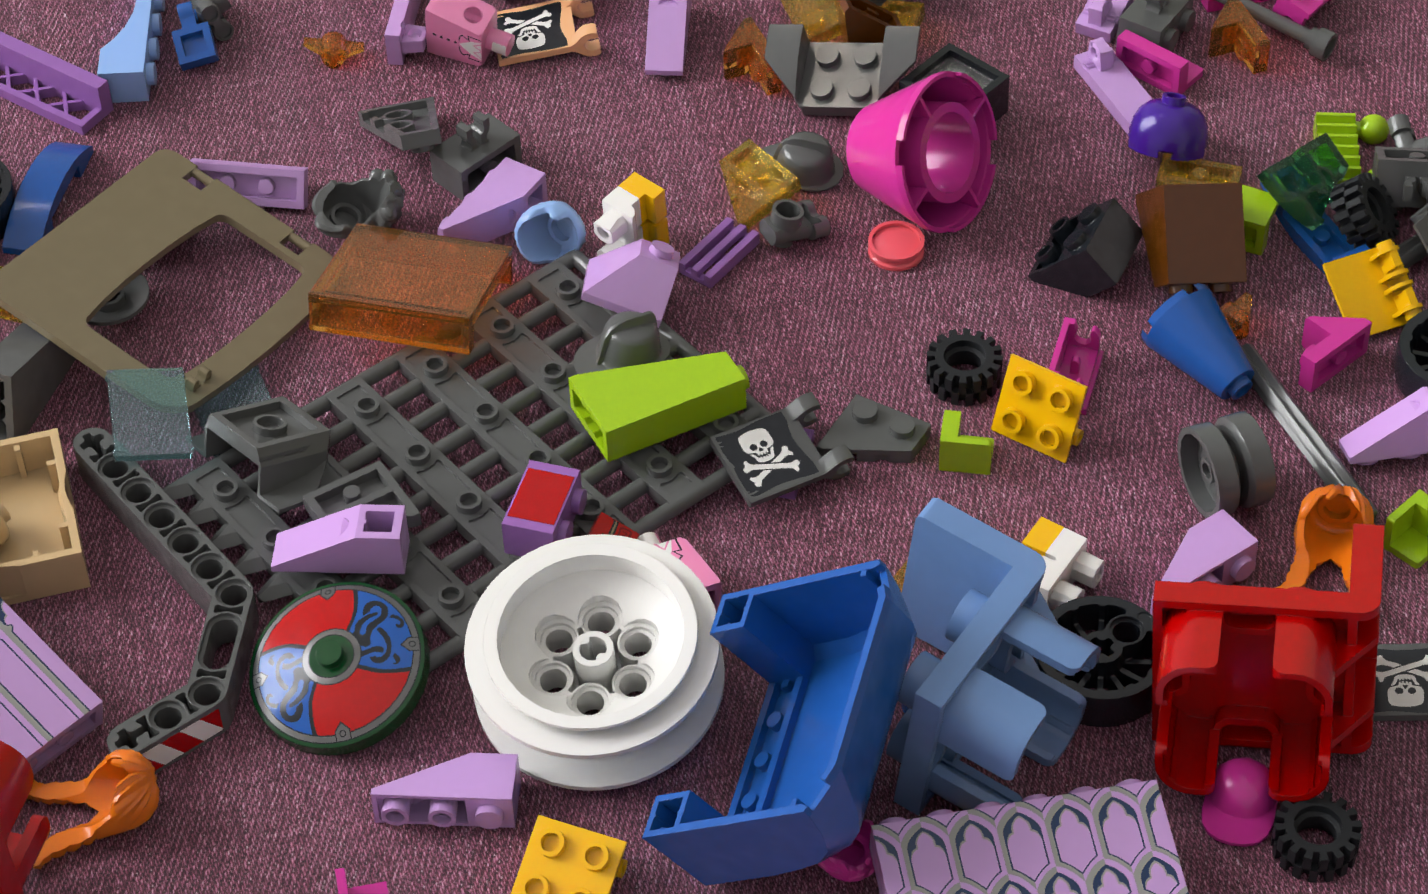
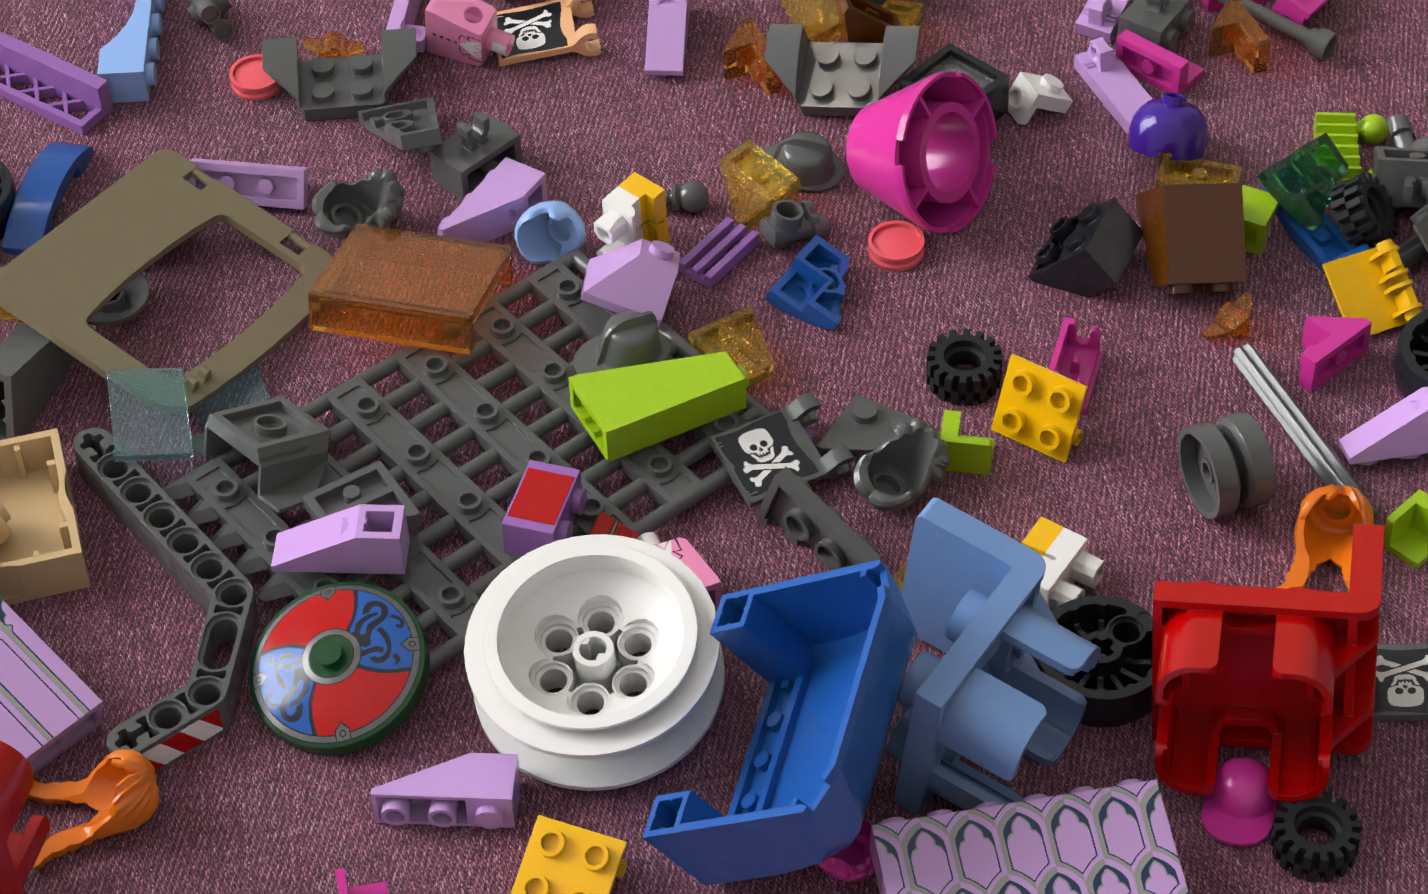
(194, 41): blue plate -> none
(250, 80): none -> coral piece
(339, 85): none -> dark grey piece
(690, 196): none -> dark grey bar
(740, 340): none -> clear yellow wing
(811, 521): none -> dark grey wing
(813, 285): none -> blue slope
(902, 466): none -> dark grey hair
(1035, 92): none -> white bracket
(1200, 342): blue cone -> none
(1214, 552): lavender slope -> none

